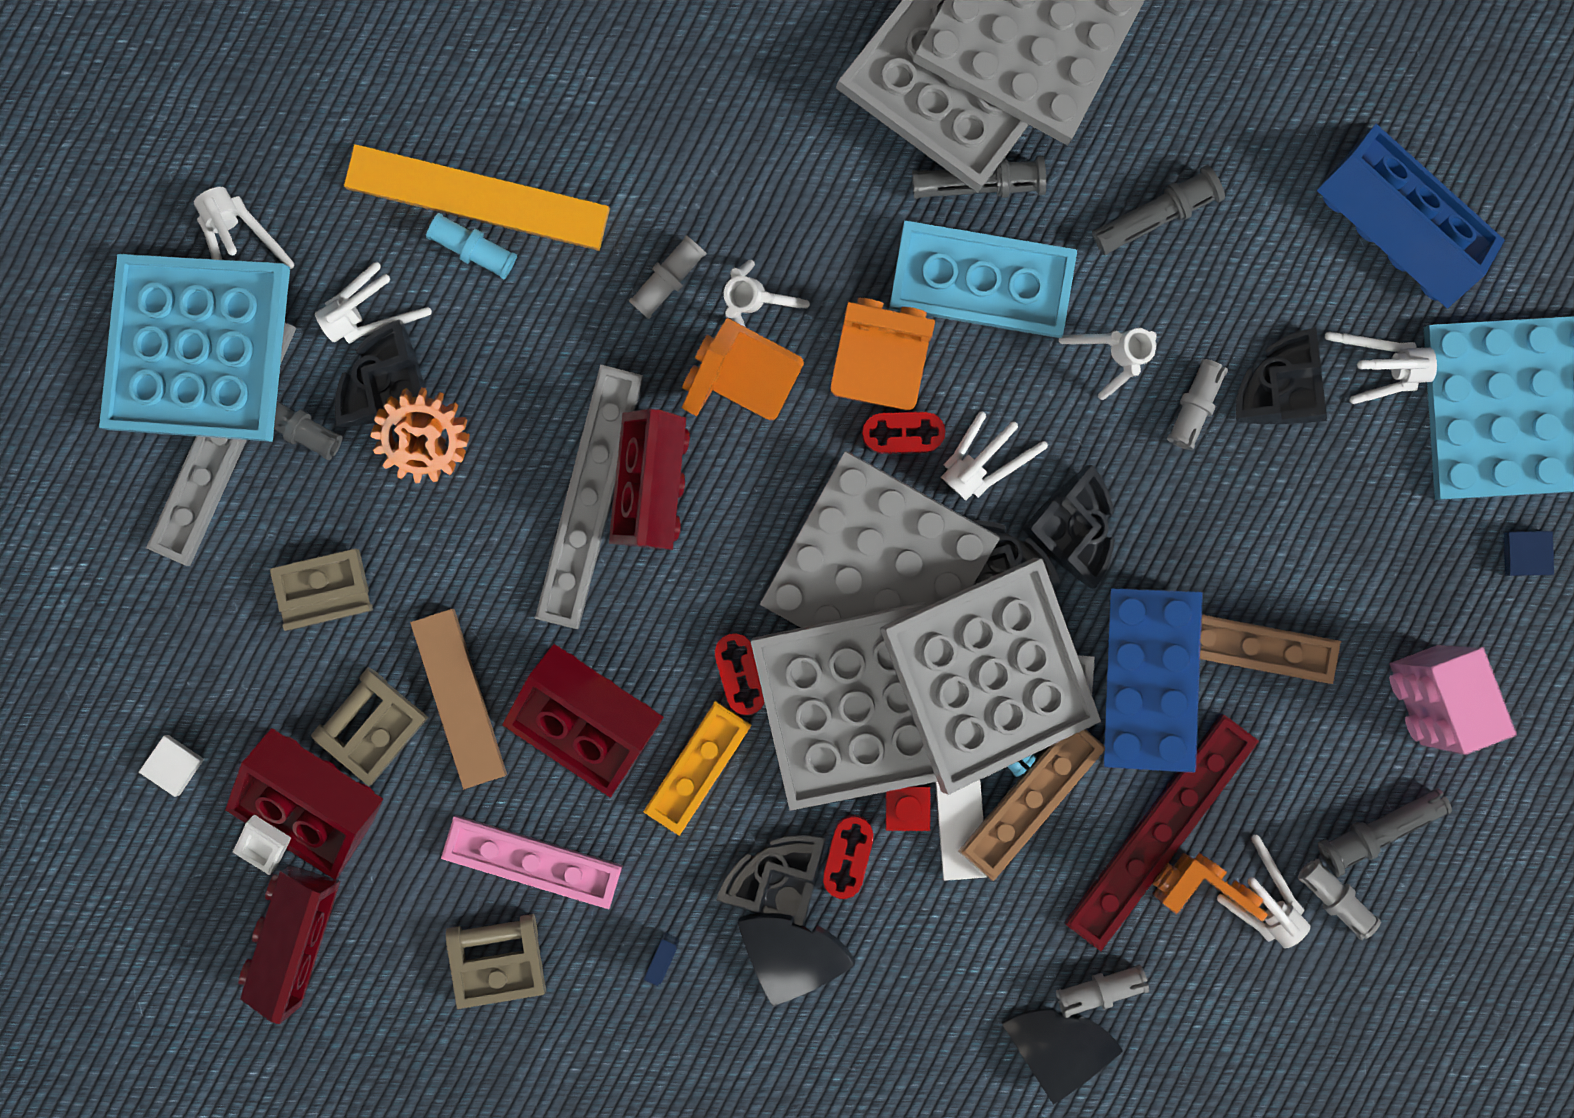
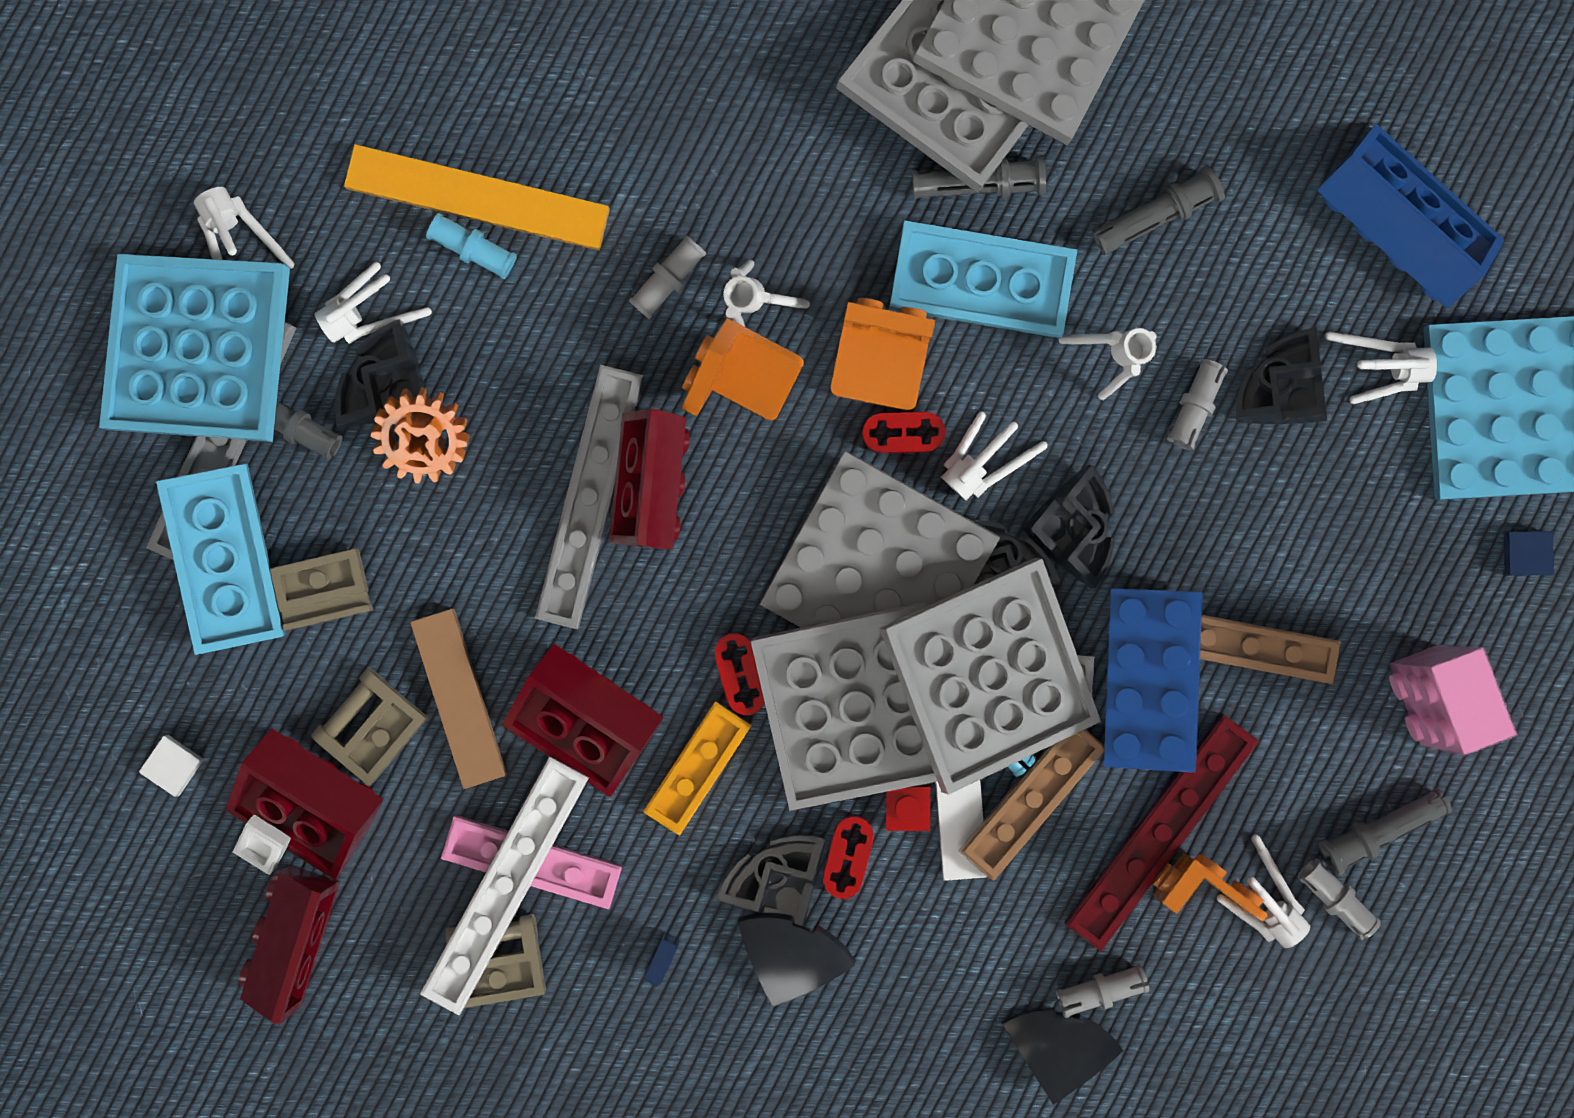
(220, 558): none -> medium azure plate
(504, 886): none -> white tile

